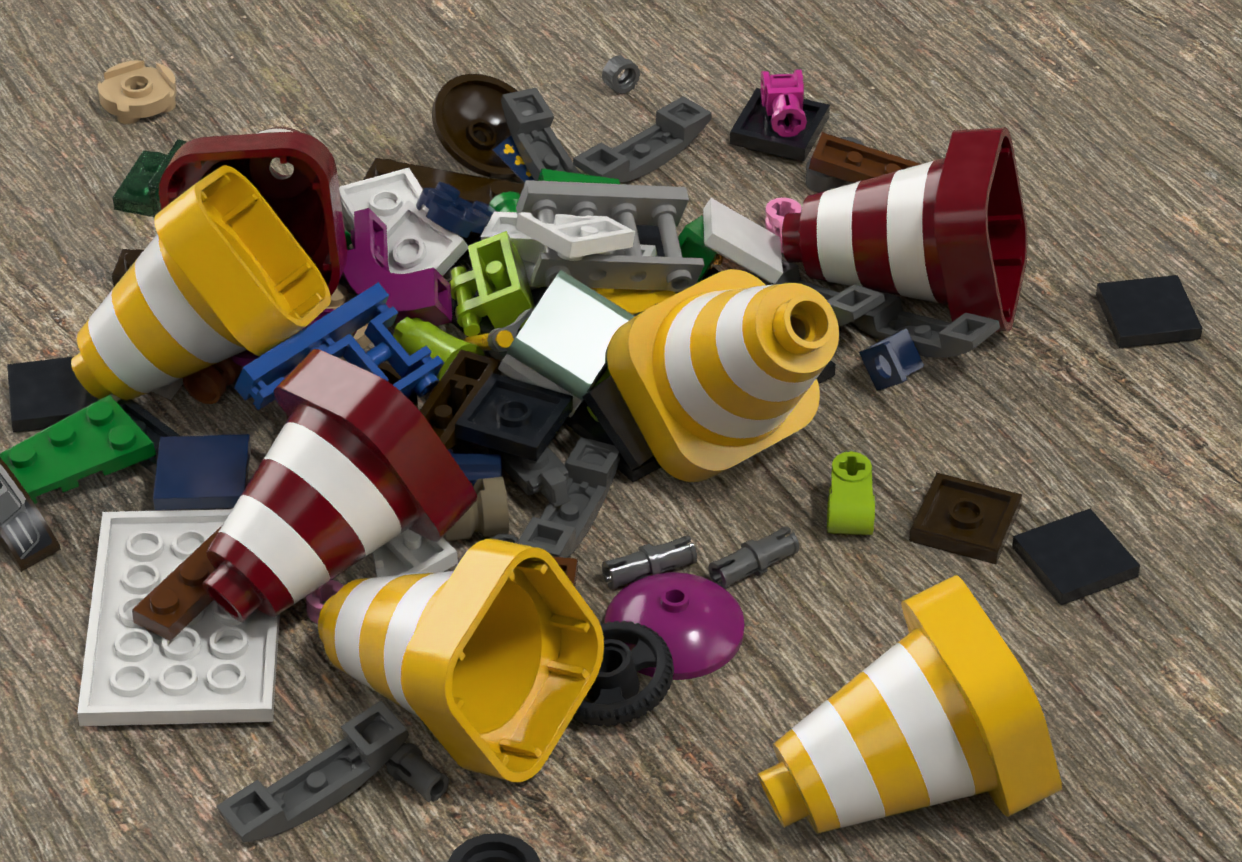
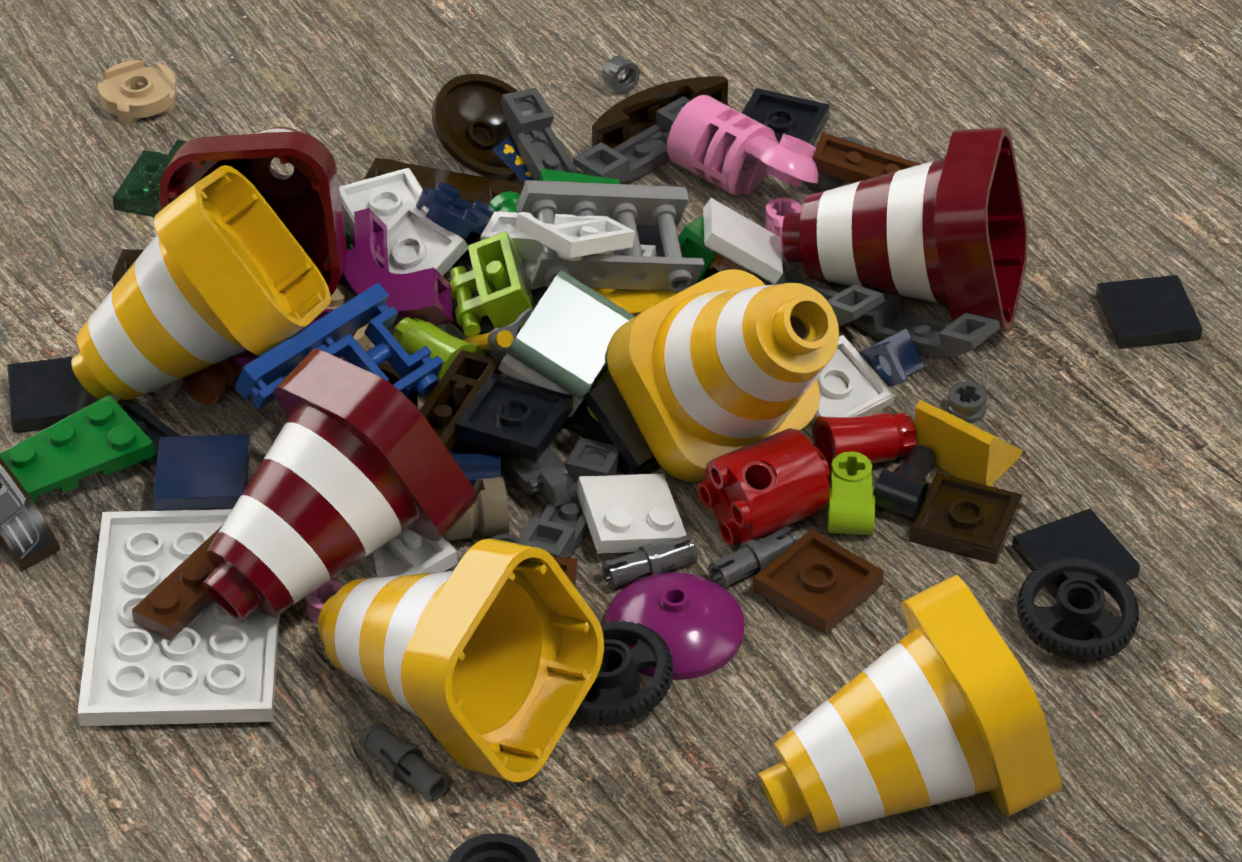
(319, 783): dark grey slope -> none
(629, 511): none -> white plate
(639, 110): none -> dark brown slope
(736, 149): none -> bright pink cylinder
(766, 486): none -> red cylinder
(784, 97): dark pink connector -> none
(818, 581): none -> reddish brown plate
(851, 385): none -> white tile
(876, 436): none -> red plant
(906, 486): none -> black pin
(962, 446): none -> yellow slope
(967, 392): none -> dark grey bush
(1078, 610): none -> black wheel

